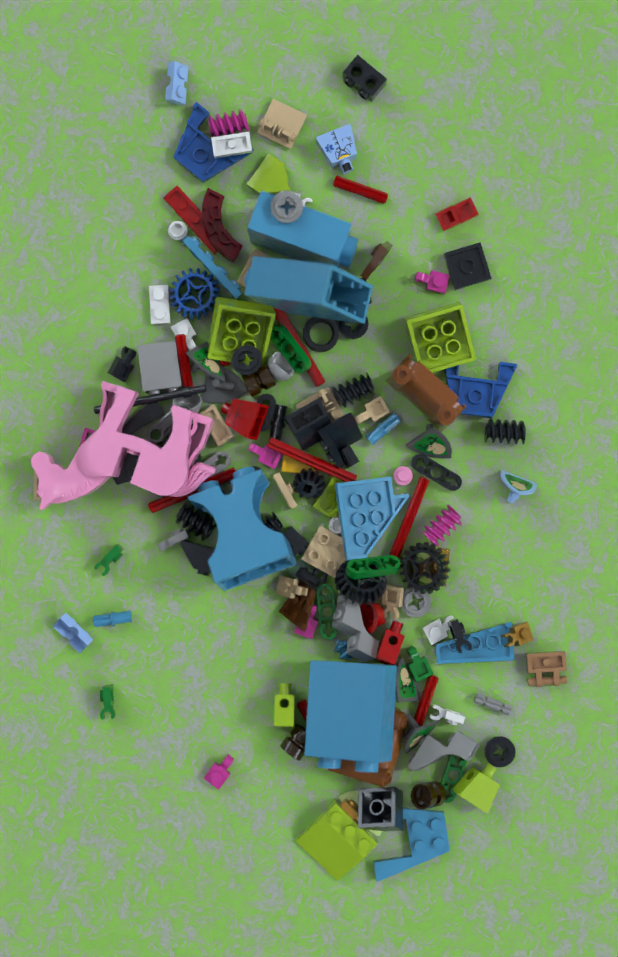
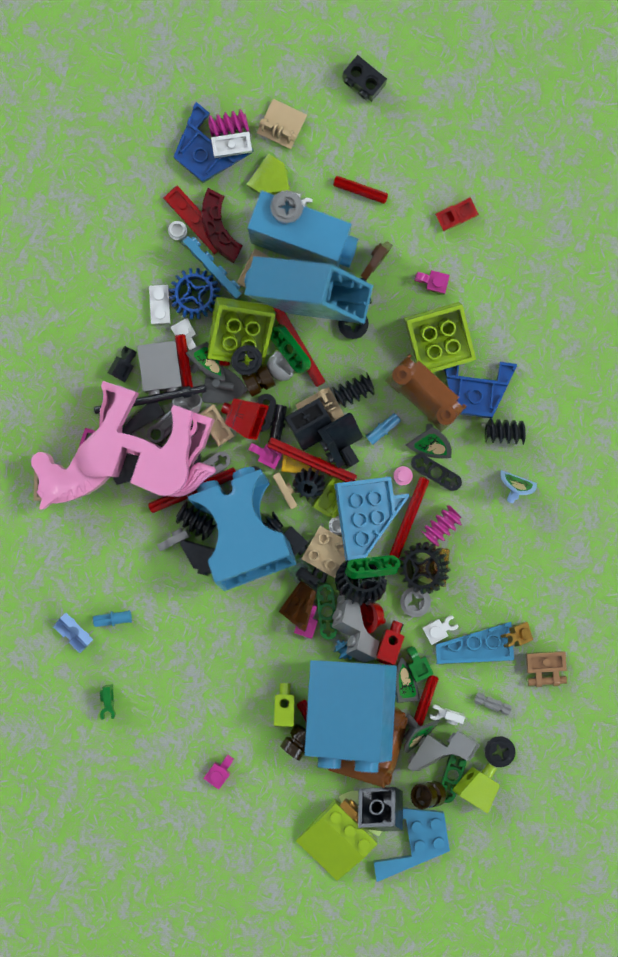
(113, 555): green plate -> none
(176, 91): light blue piece -> none
(289, 587): tan plate -> none
(320, 348): black tyre -> none
(338, 148): light blue torso -> none
(374, 409): tan plate -> none
(392, 598): tan plate -> none
(457, 630): black plate -> none
(467, 266): black plate -> none

